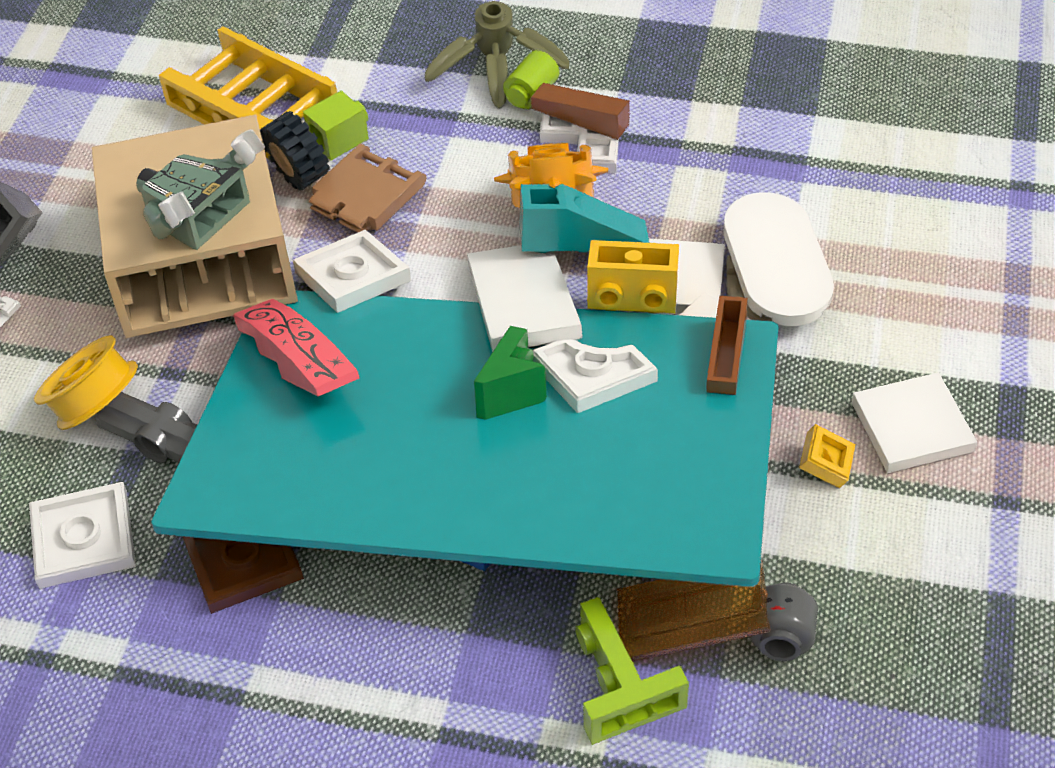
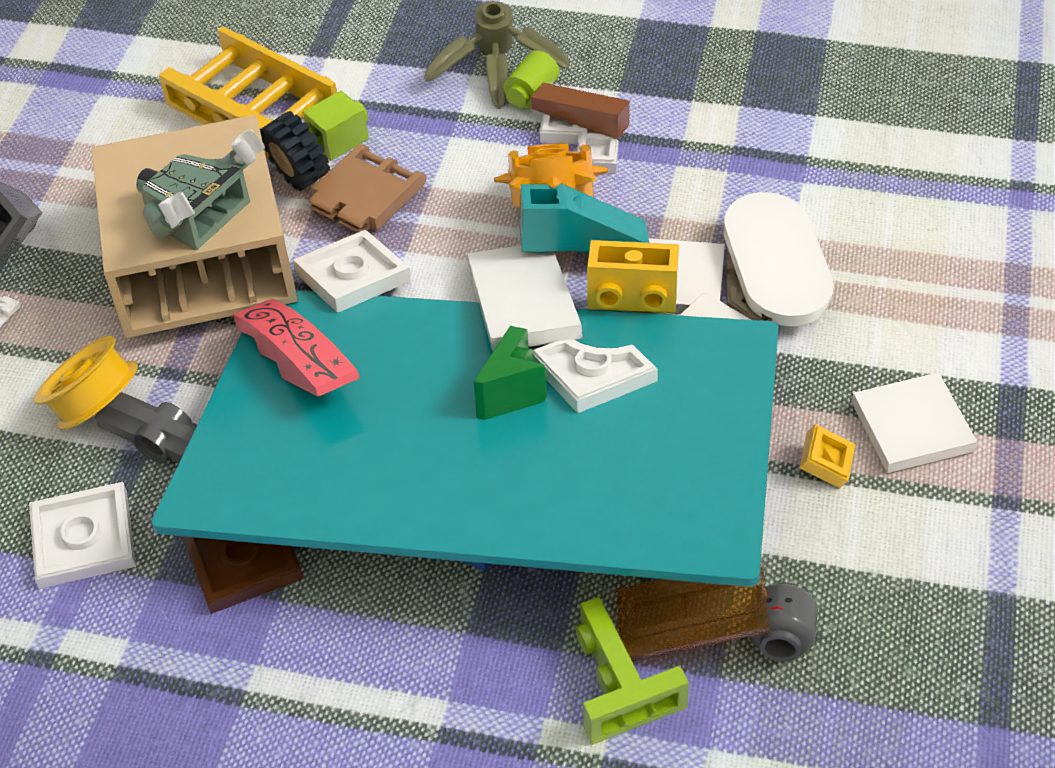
(727, 345): dark orange piece -> none

